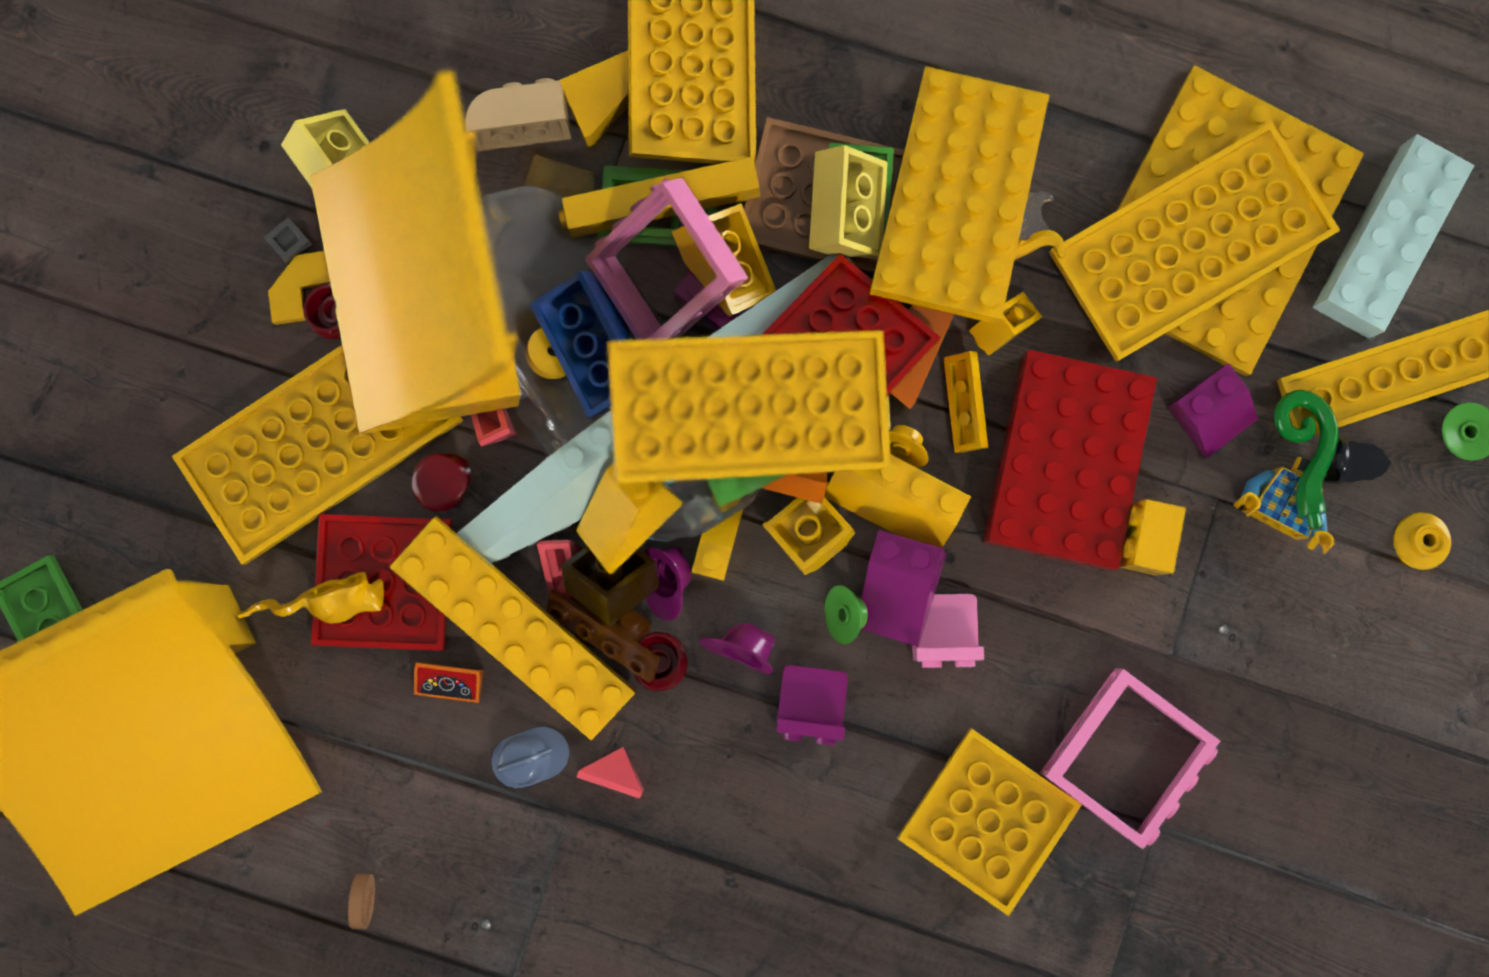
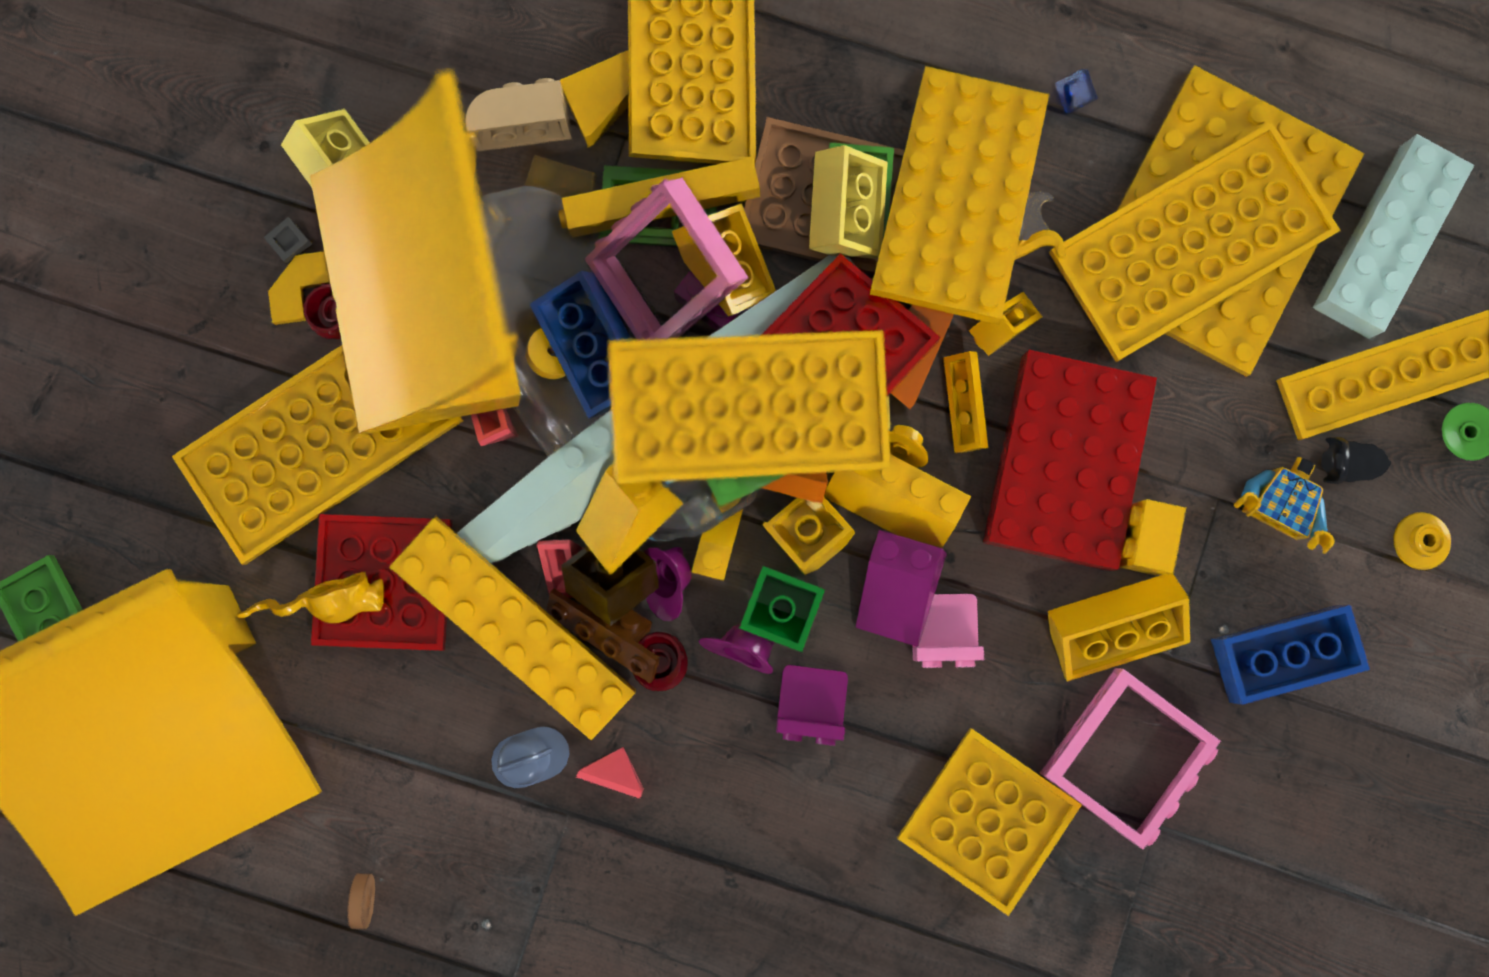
(440, 481): dark red piece -> none
(448, 682): slope -> none
(782, 609): none -> green slope
(844, 614): bright green piece -> none
(1076, 90): none -> clear blue plate
(1120, 626): none -> yellow slope
(1215, 410): magenta slope -> none
(1290, 654): none -> blue brick
(1309, 489): green plant -> none

